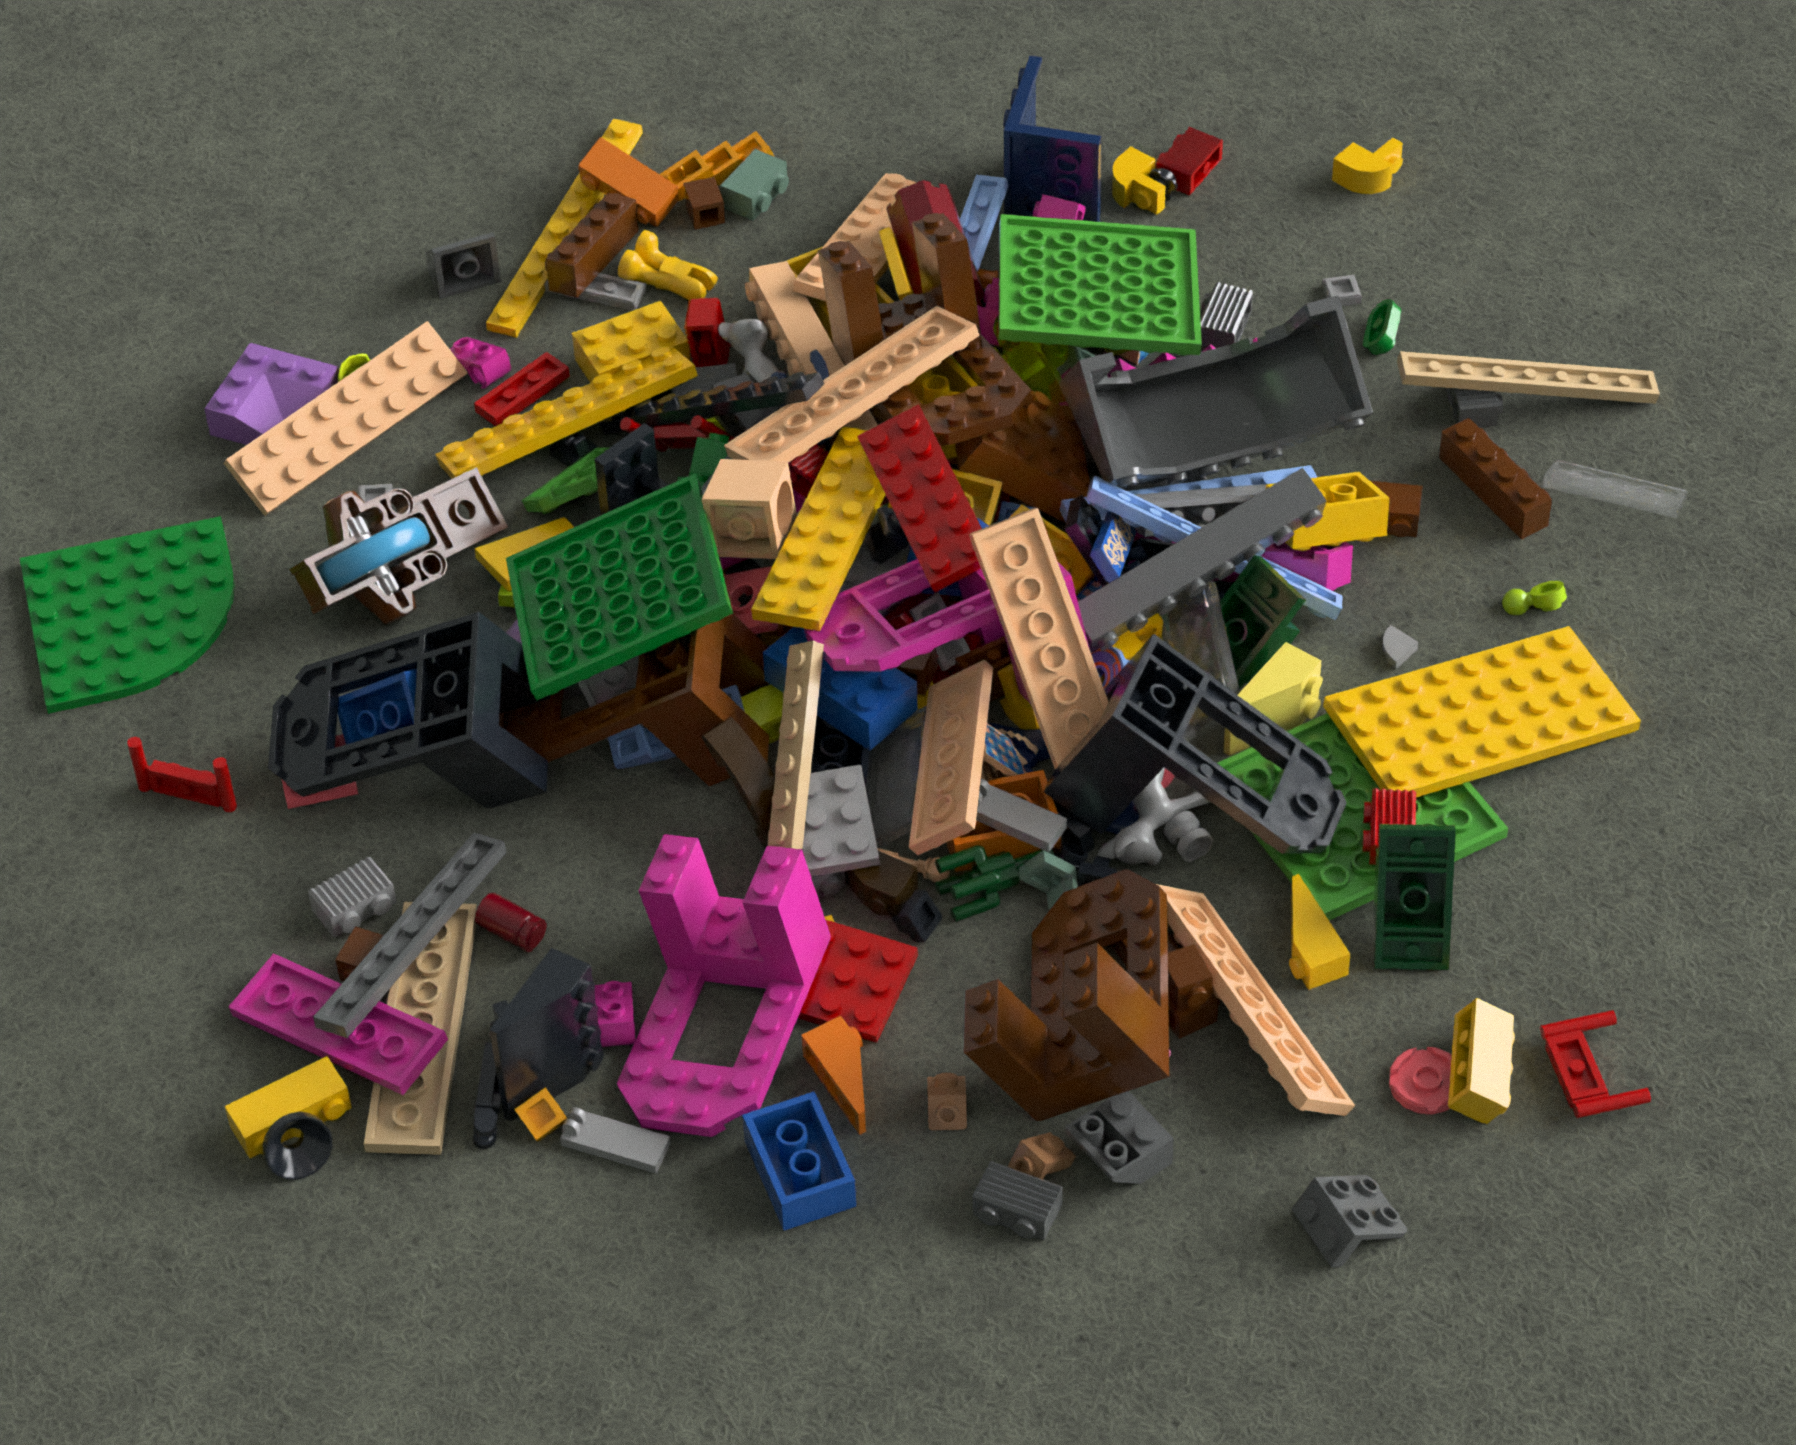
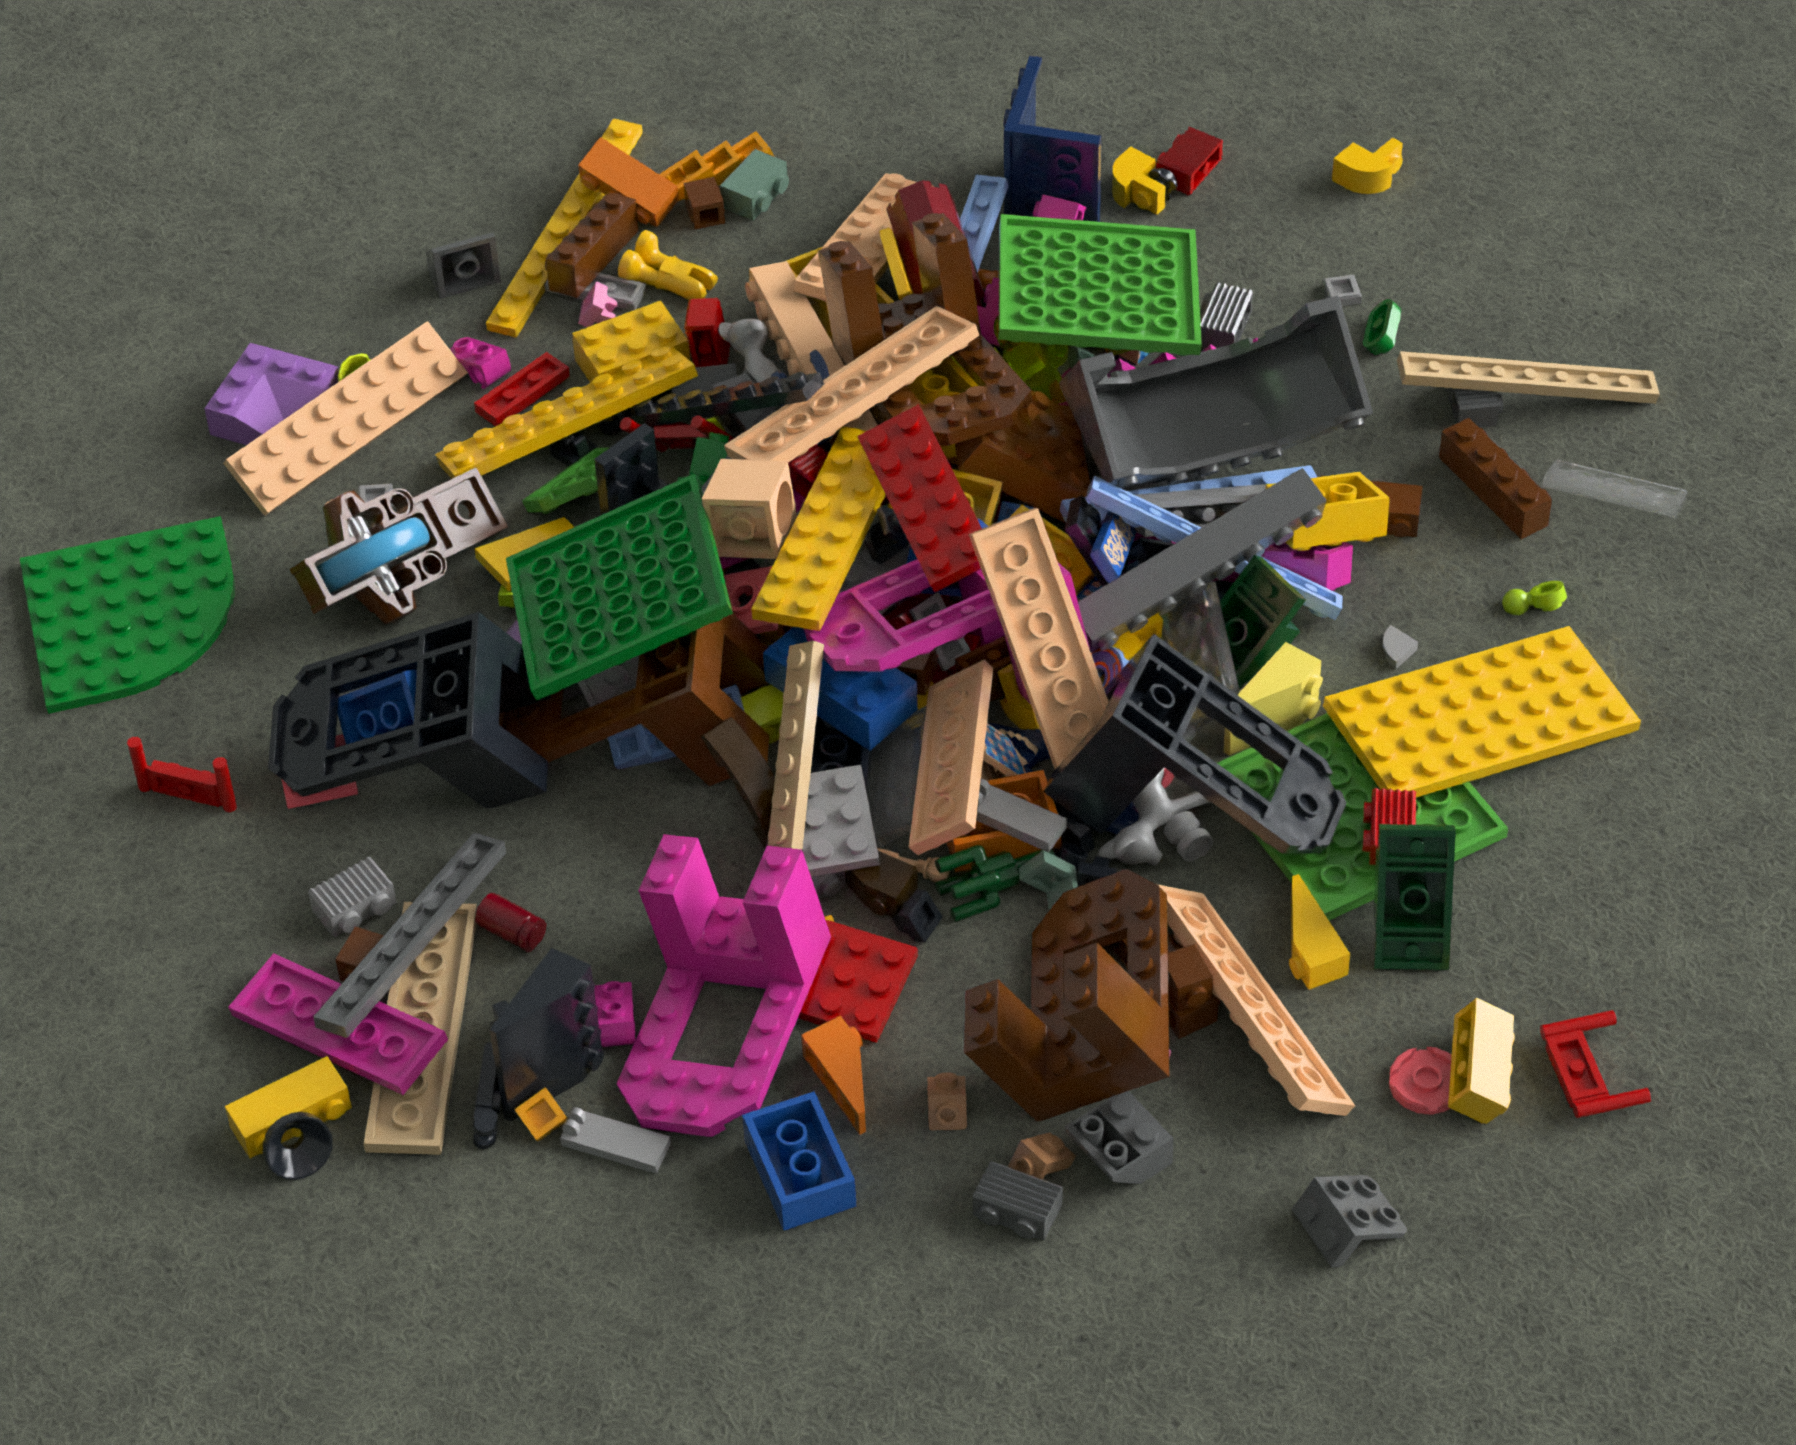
(596, 306): none -> bright pink tile

